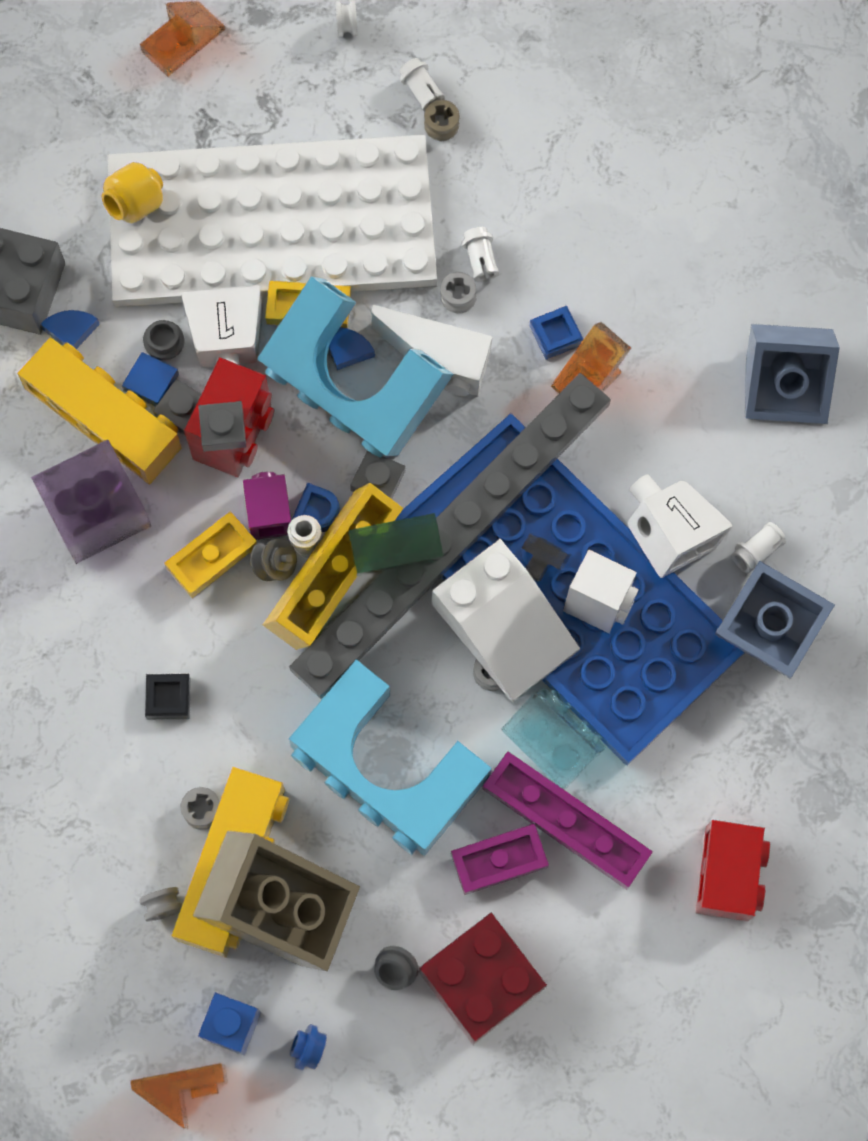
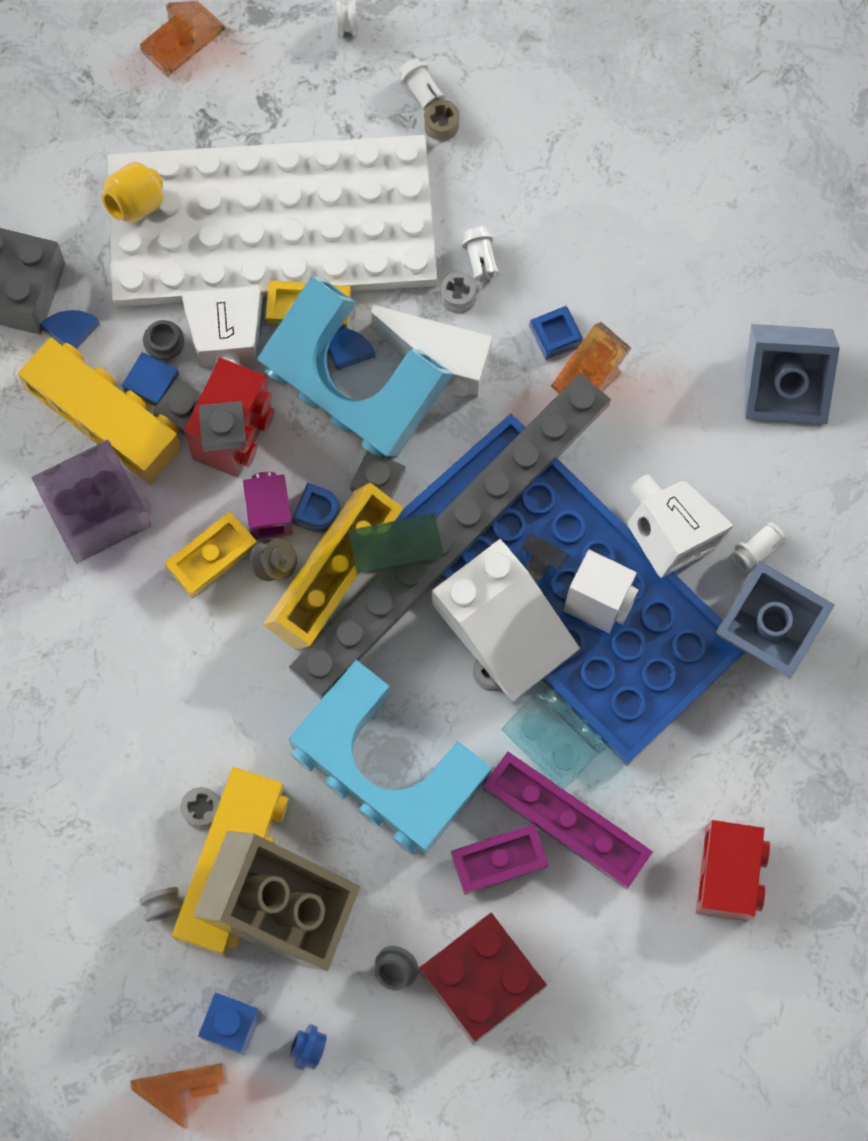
(167, 696): black tile -> none
(301, 527): white pin -> none

